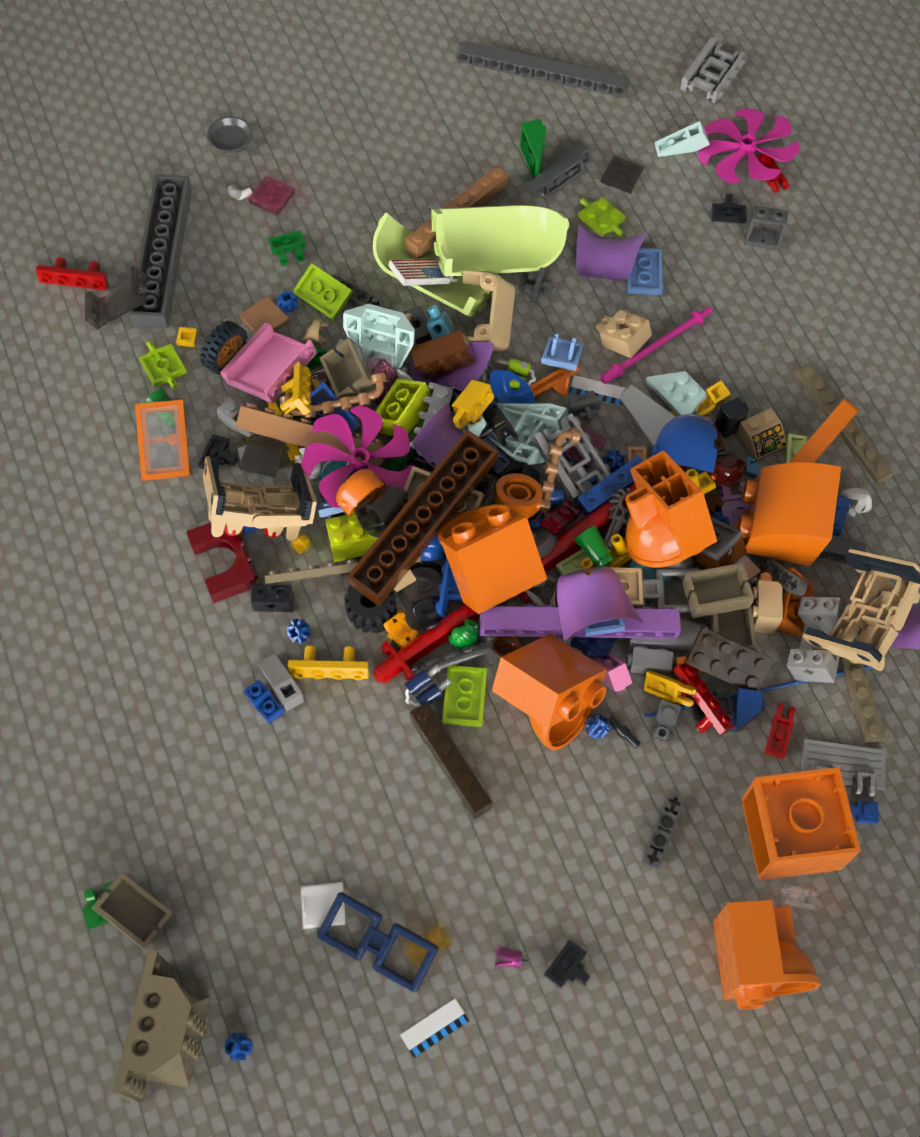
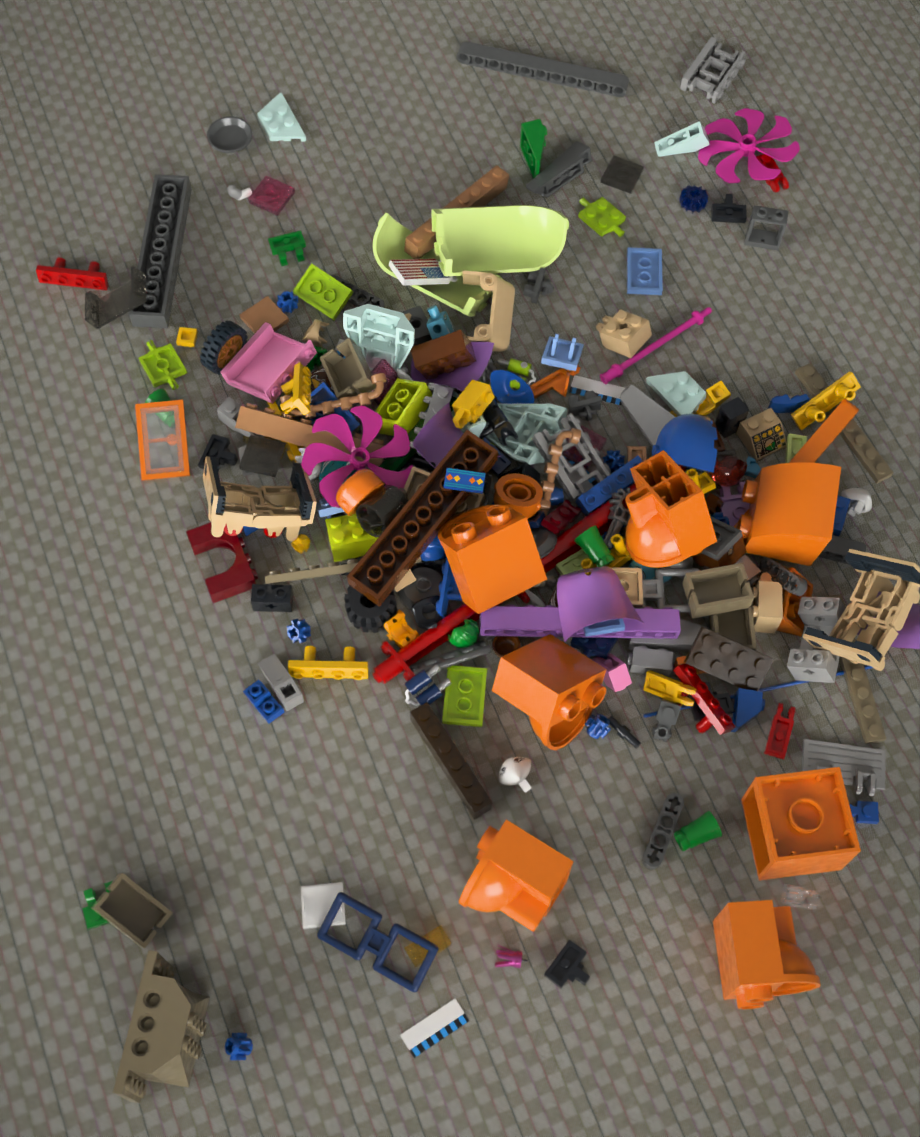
(280, 121): none -> light aqua wing
(464, 480): none -> blue tile
(515, 771): none -> white piece
(516, 875): none -> orange piece
(606, 256): medium lavender piece -> none
(693, 198): none -> clear blue gear
(698, 832): none -> green plant
(784, 404): none -> blue slope
(827, 399): none -> yellow plate

